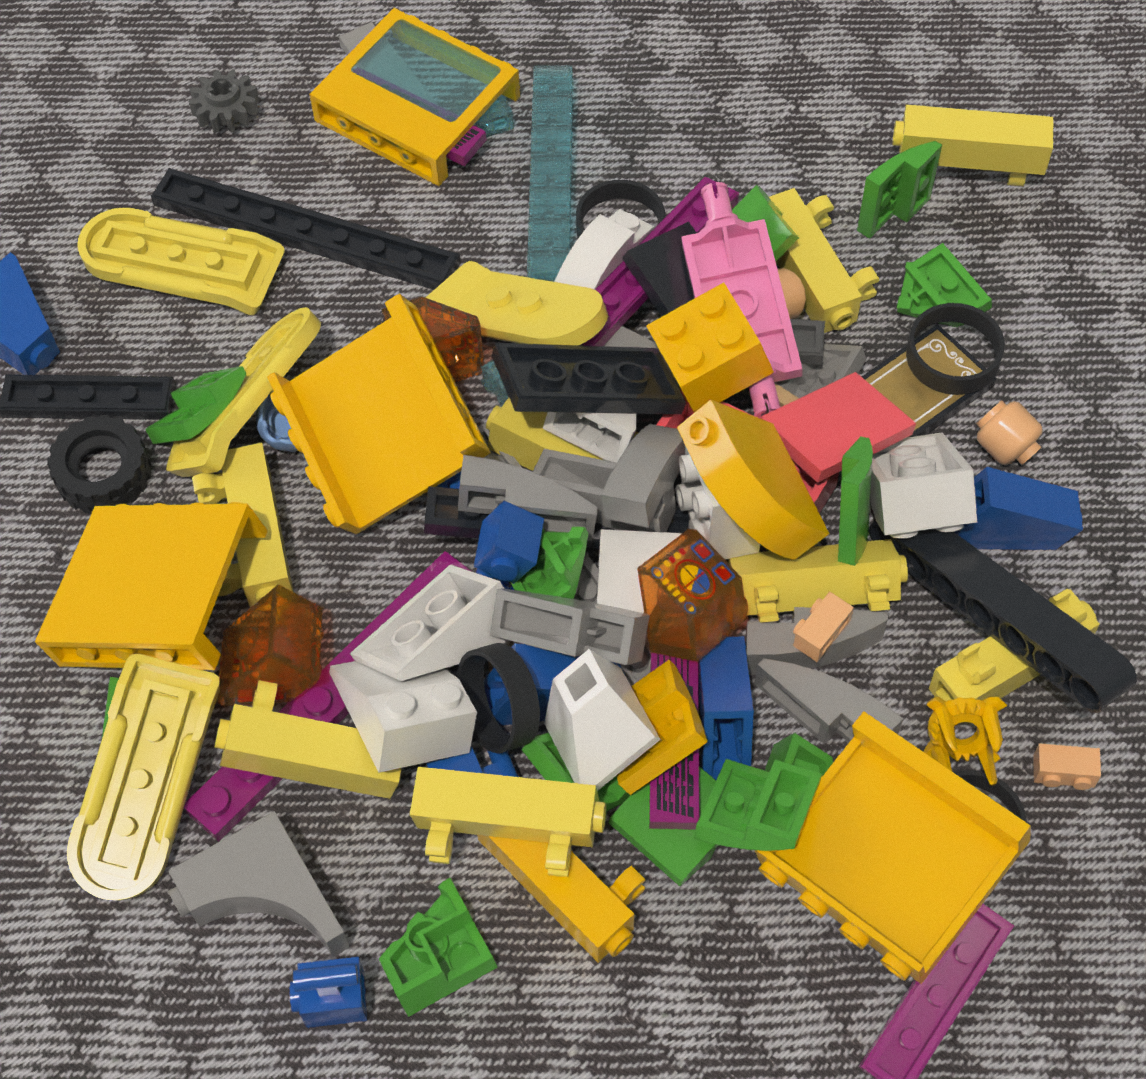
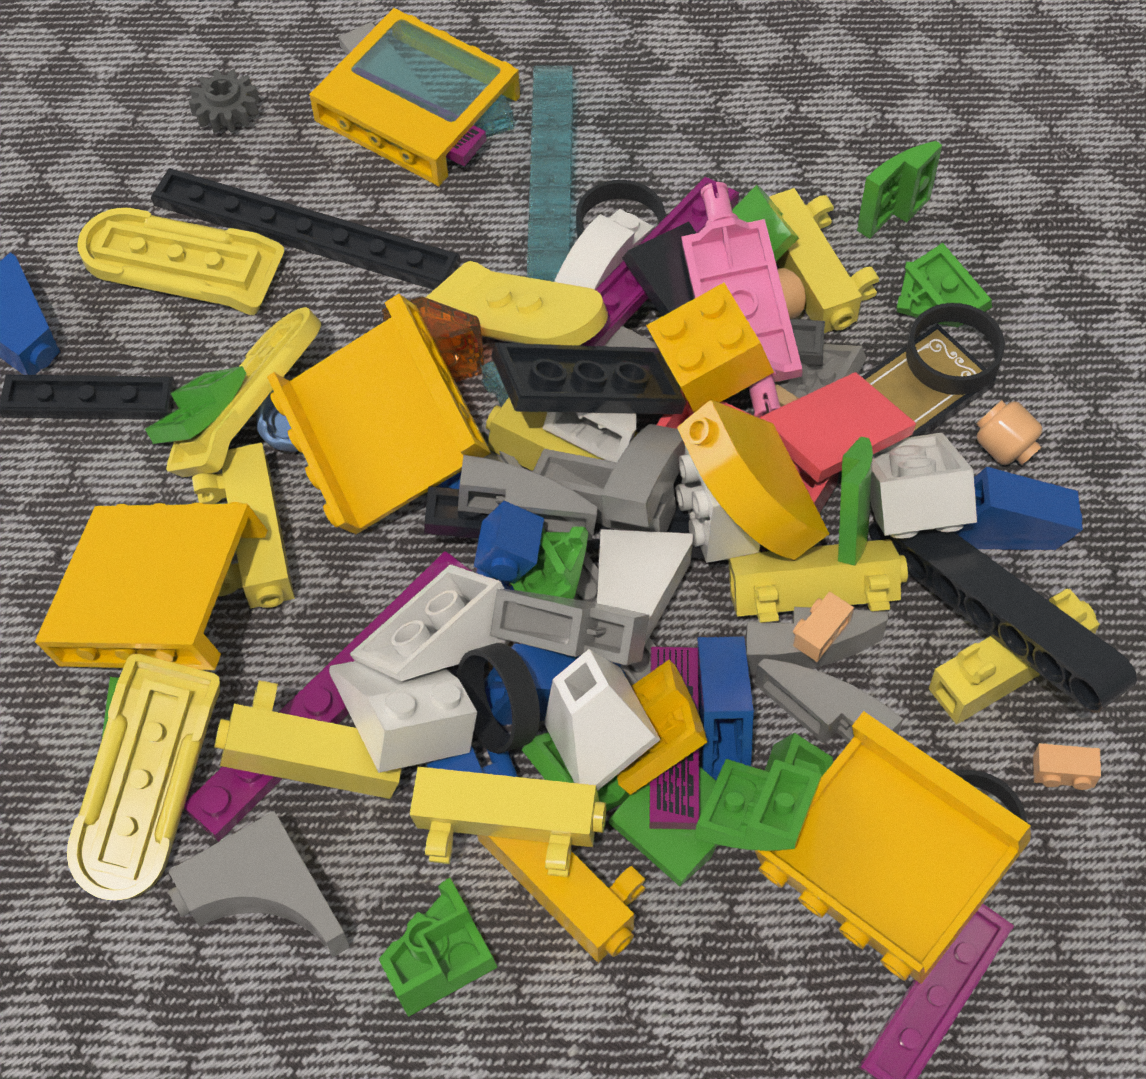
(90, 436): black tyre -> none
(273, 644): clear orange slope -> none
(329, 992): blue brick -> none
(690, 597): clear orange slope -> none
(980, 139): light yellow brick -> none
(984, 742): yellow piece -> none

